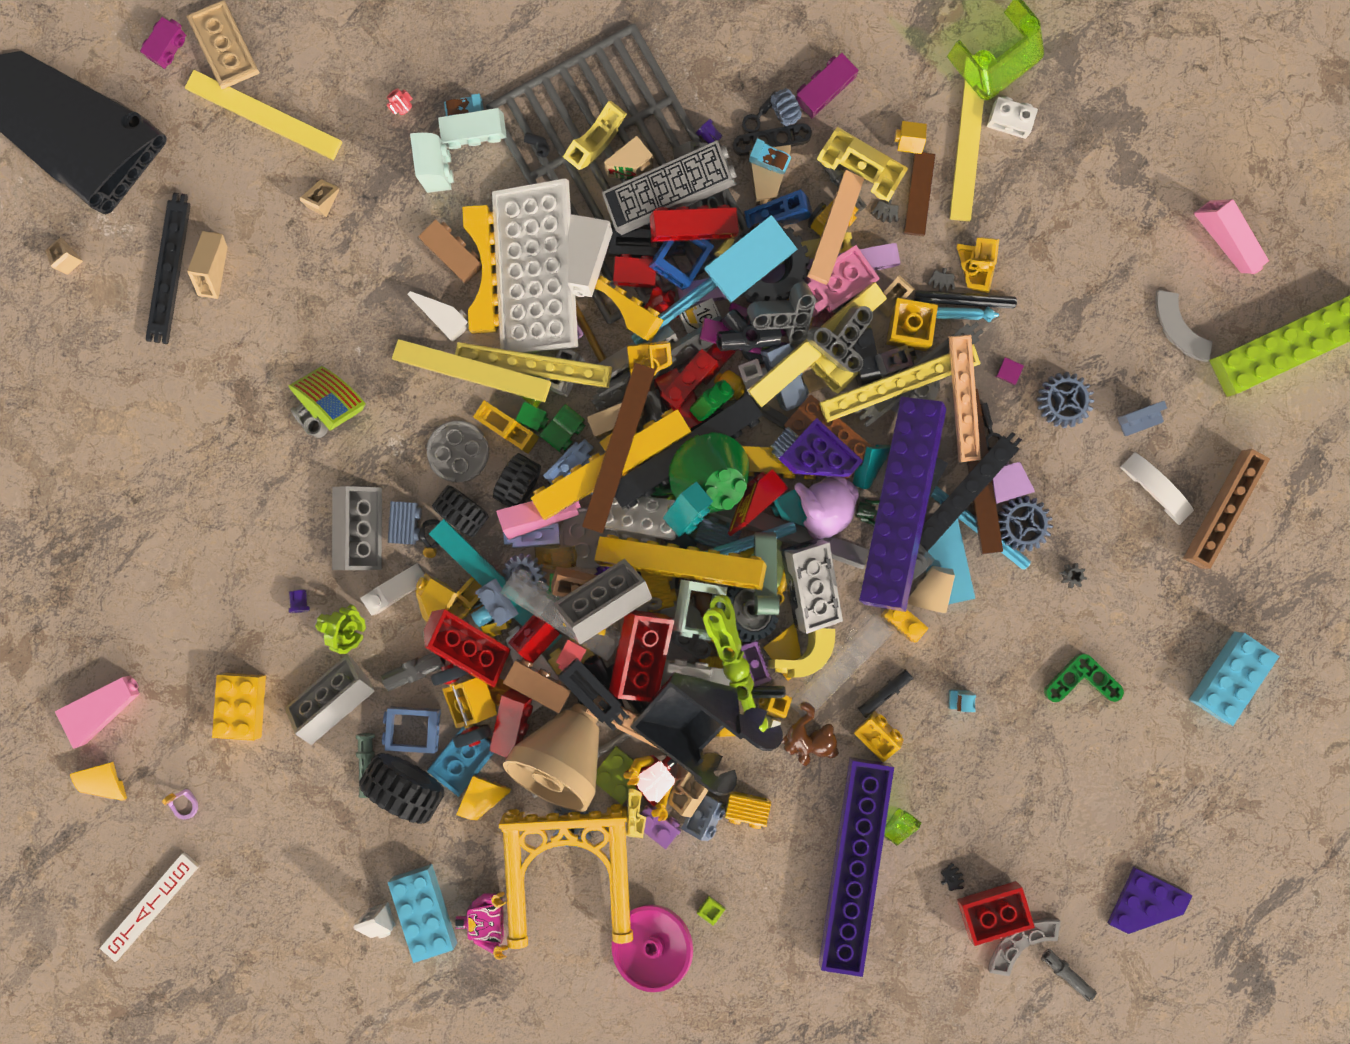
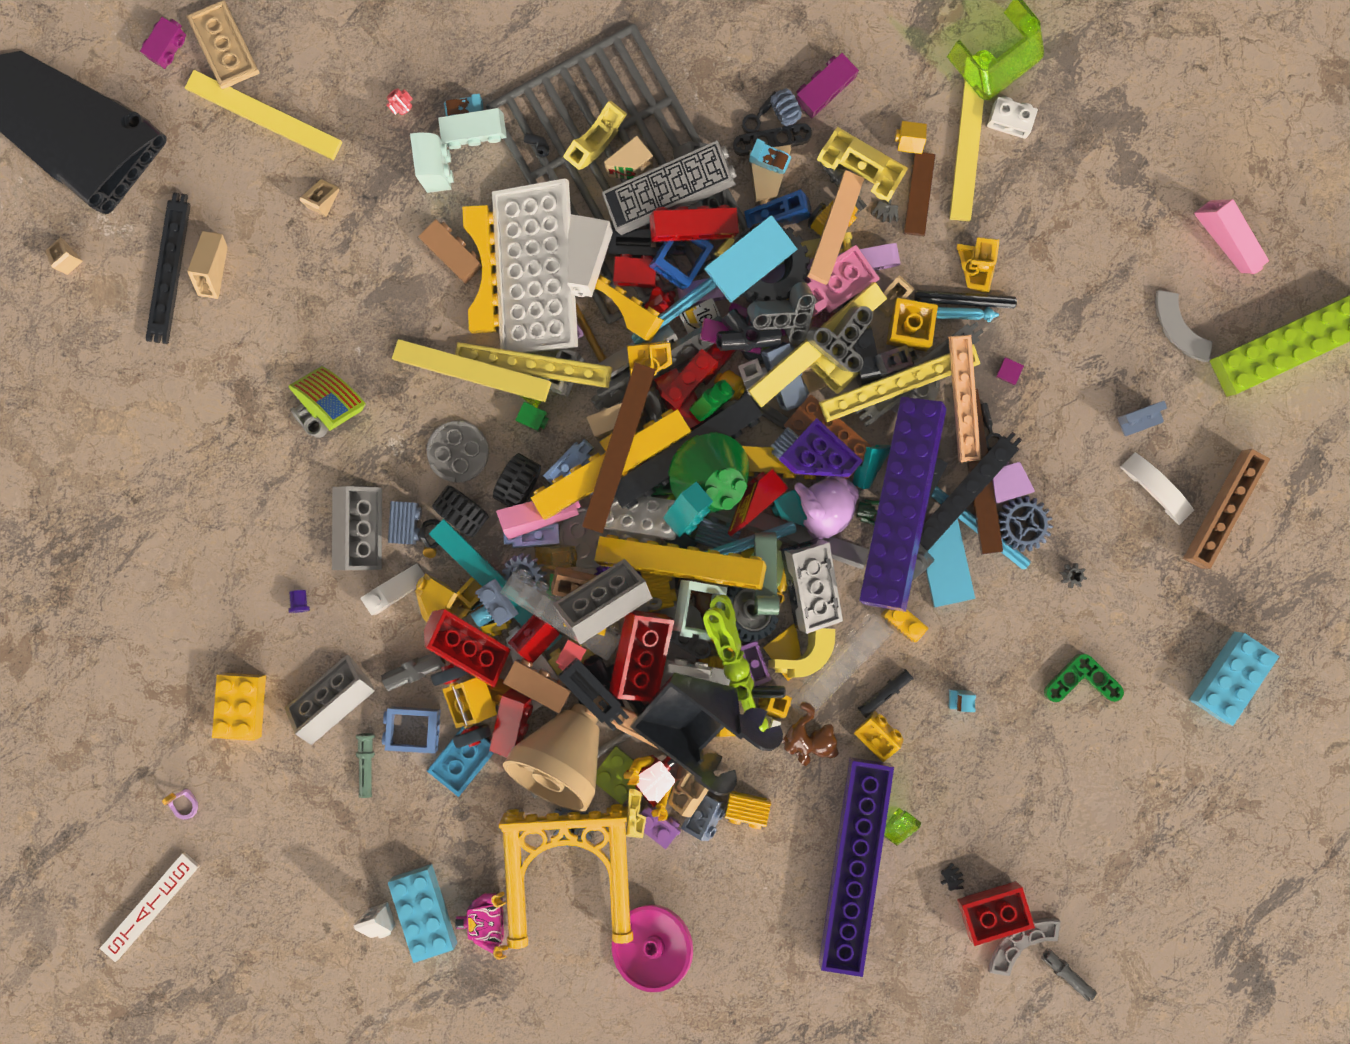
(94, 711): bright pink slope -> none
(100, 781): yellow slope -> none
(340, 628): lime piece -> none
(401, 788): black tyre -> none
(444, 316): white slope -> none
(481, 797): yellow slope -> none
(506, 427): yellow slope -> none
(563, 428): green brick -> none
(707, 129): dark purple bush -> none
(711, 910): lime tile -> none
(934, 590): tan slope -> none
(942, 279): dark grey piece -> none
(1072, 404): sand blue gear -> none
(1147, 903): dark purple plate -> none

